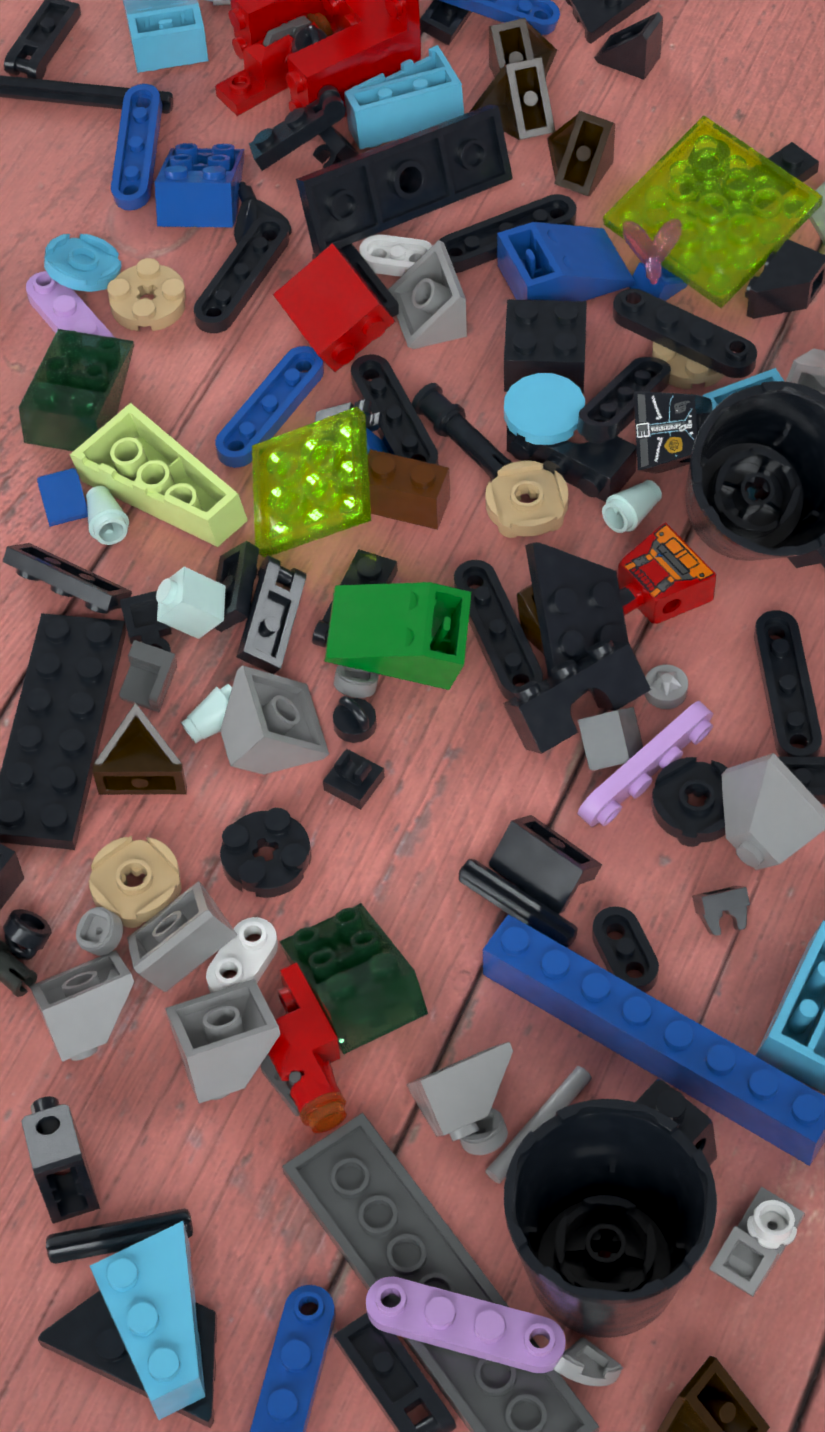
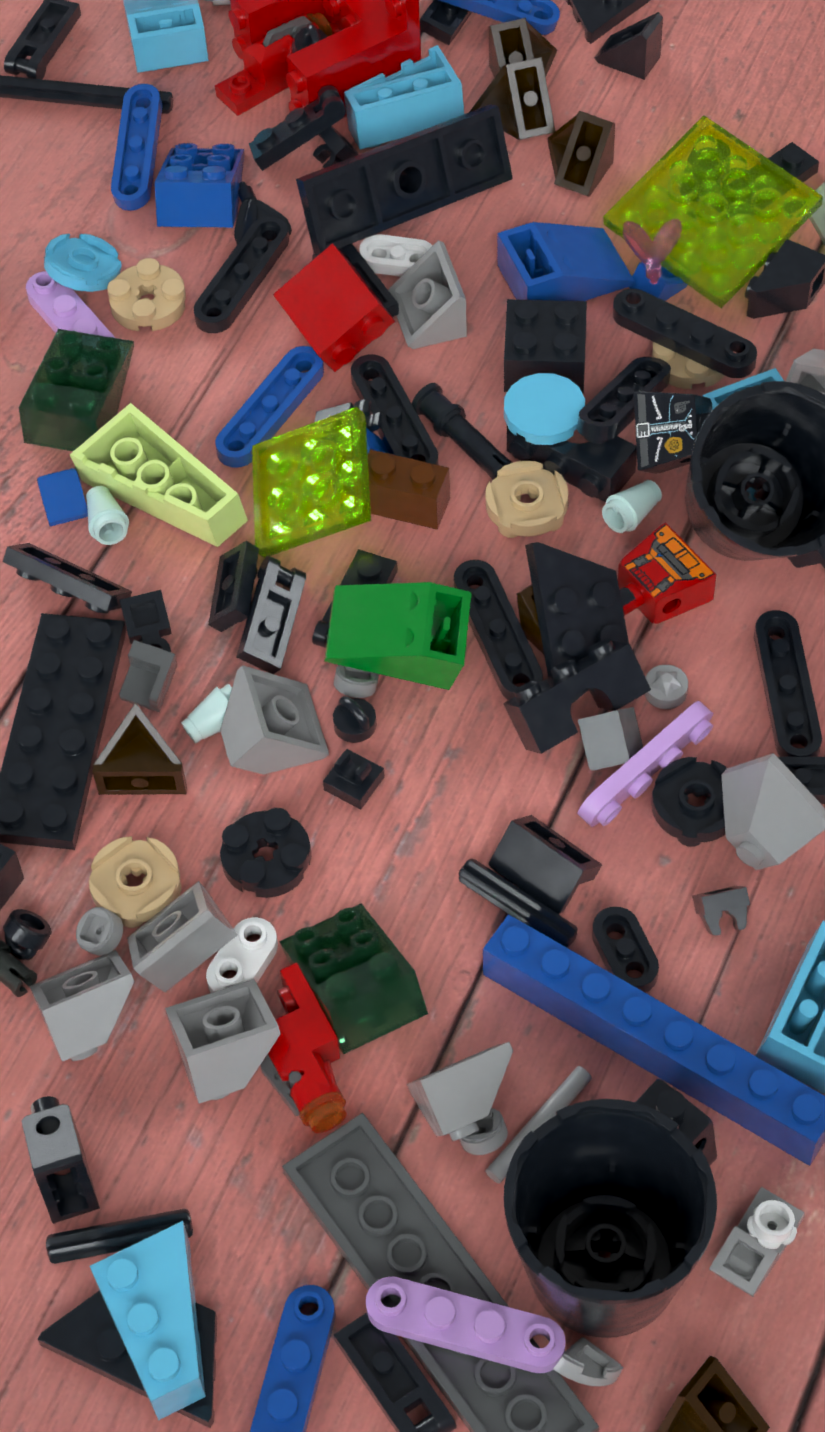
(191, 602): light aqua brick -> none
(479, 242): black plate -> none

